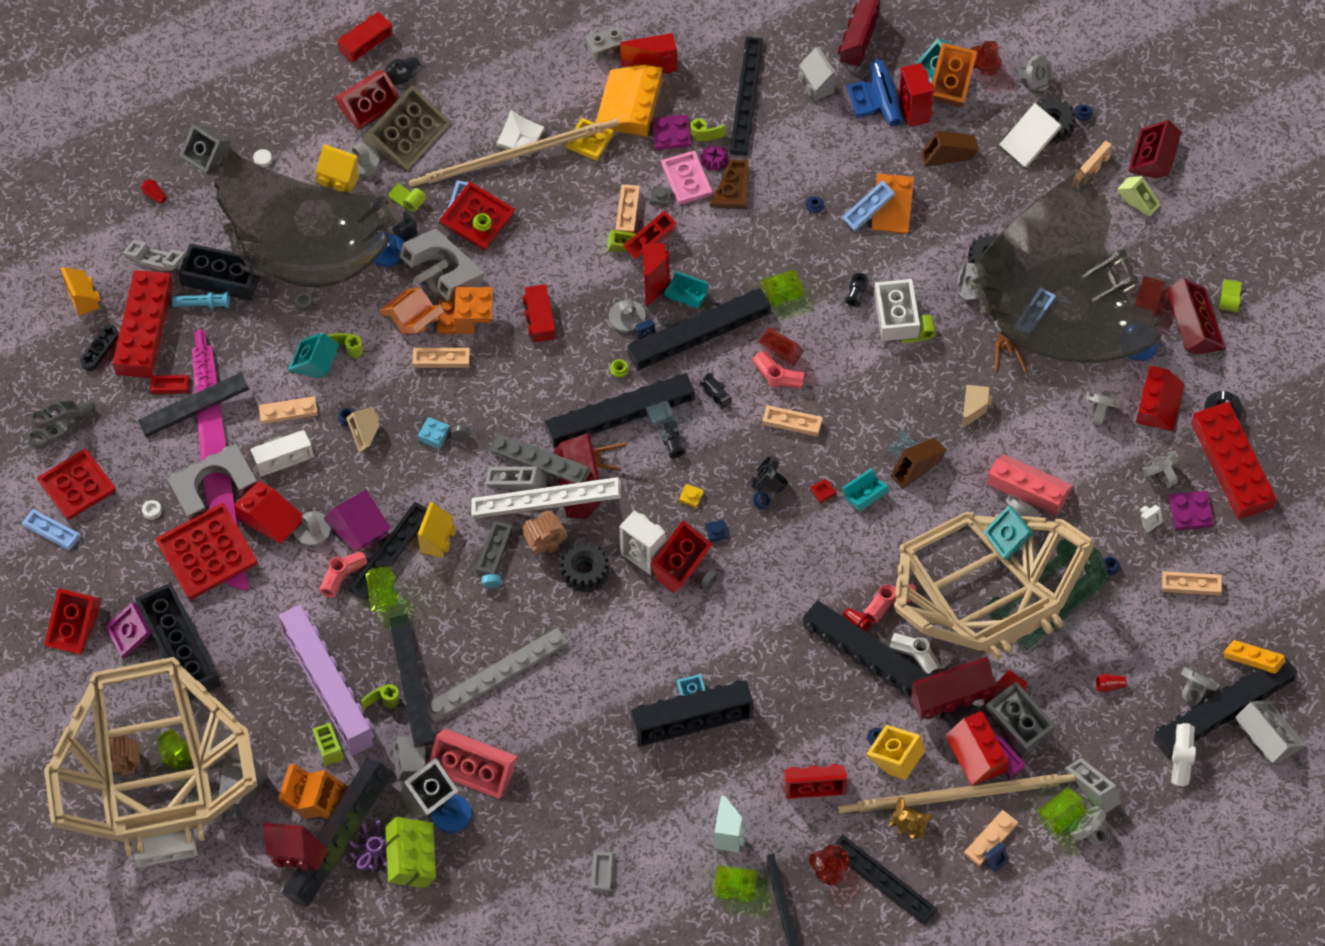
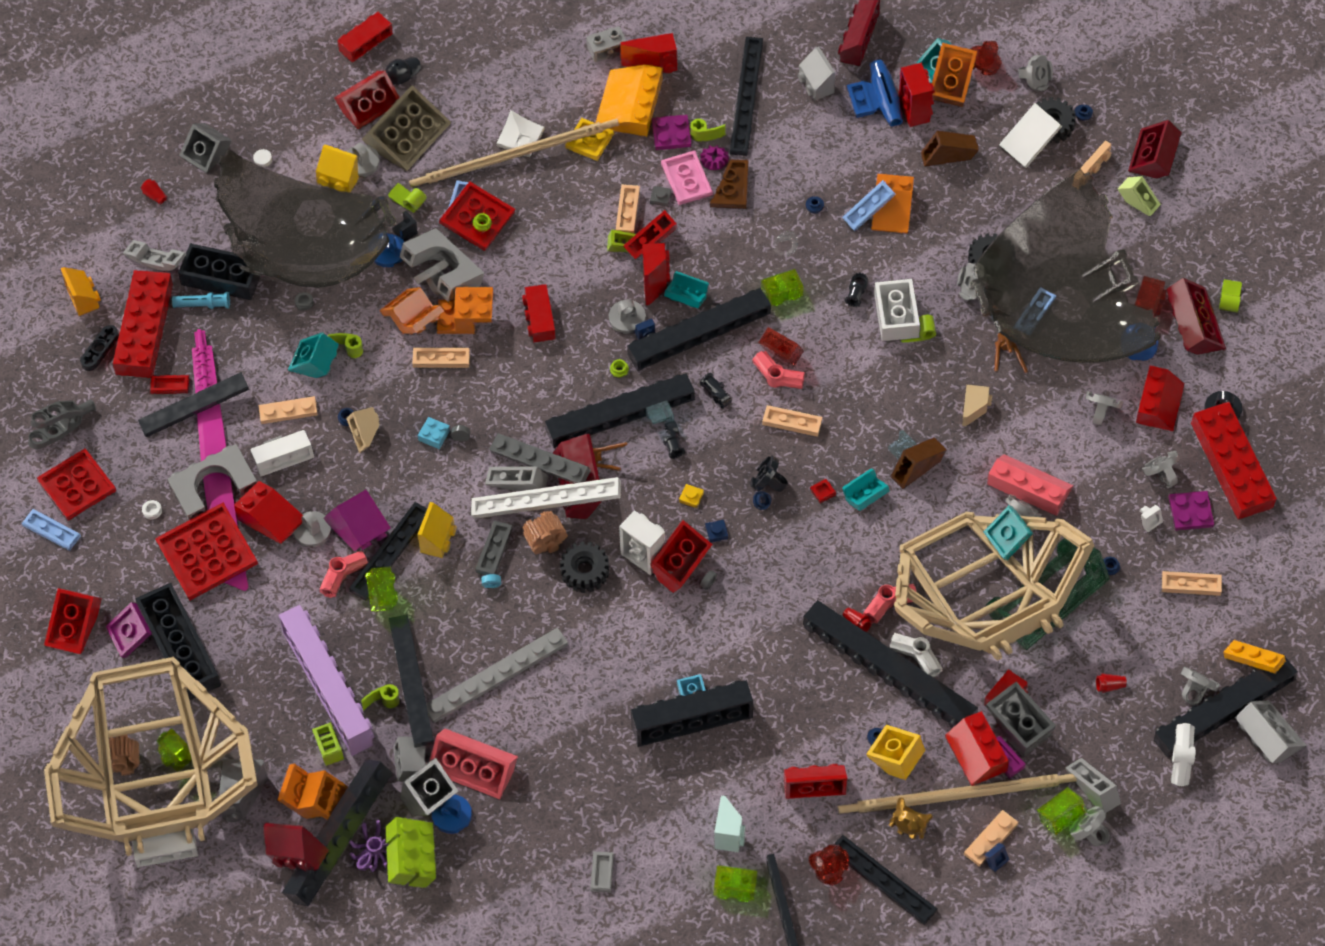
(953, 688): dark red slope -> none

